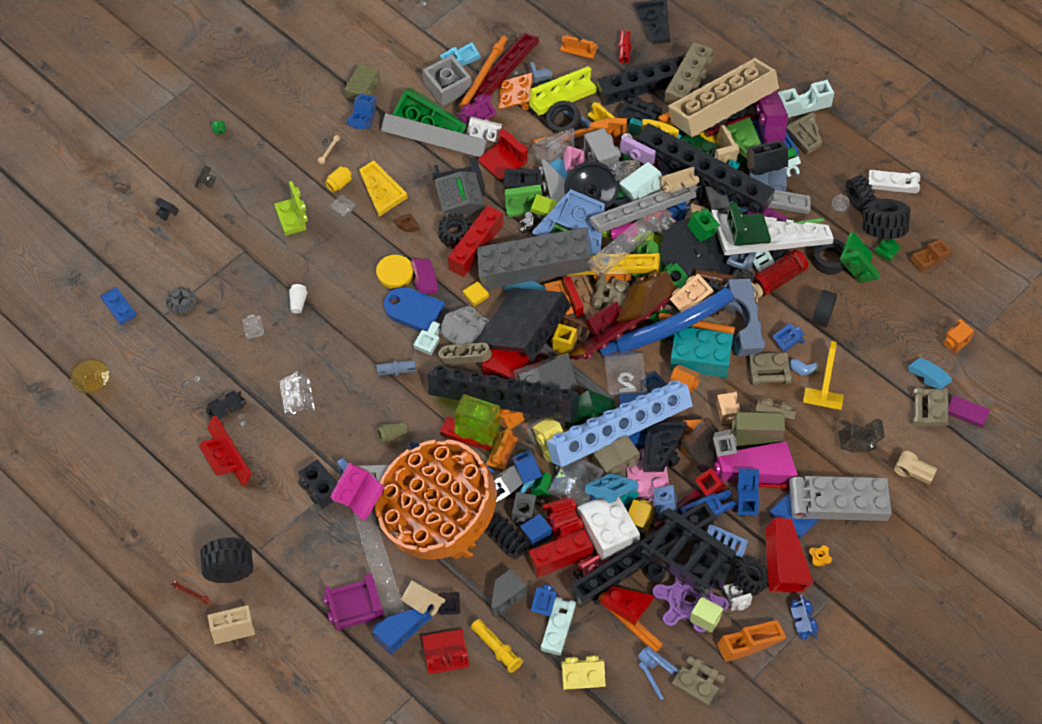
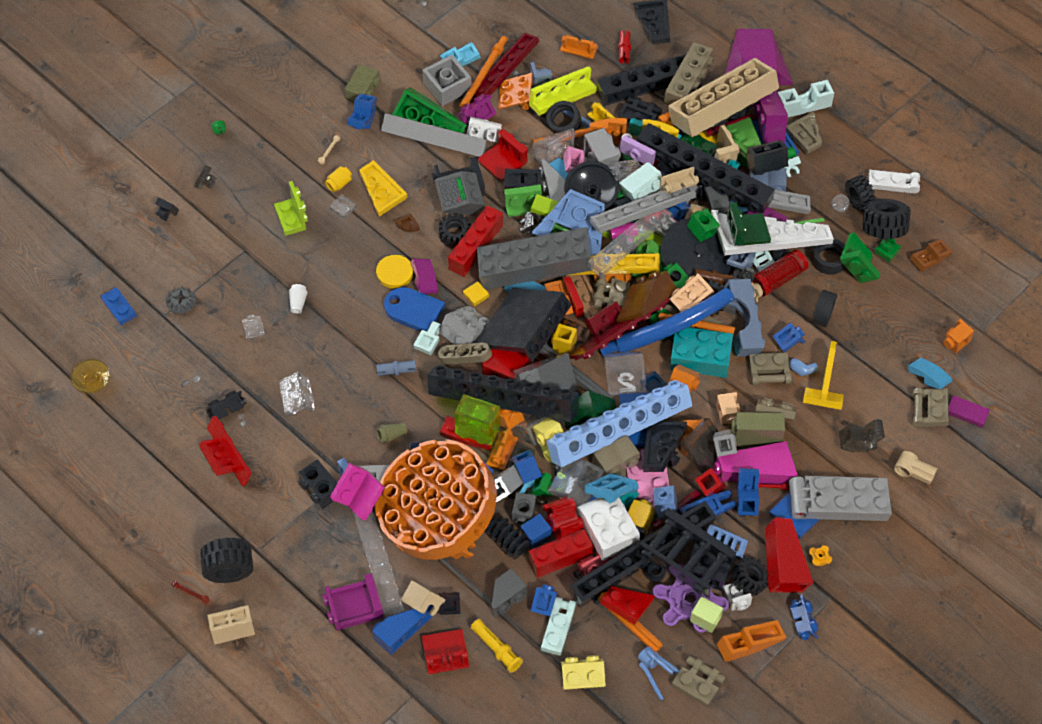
(759, 45): none -> magenta wedge

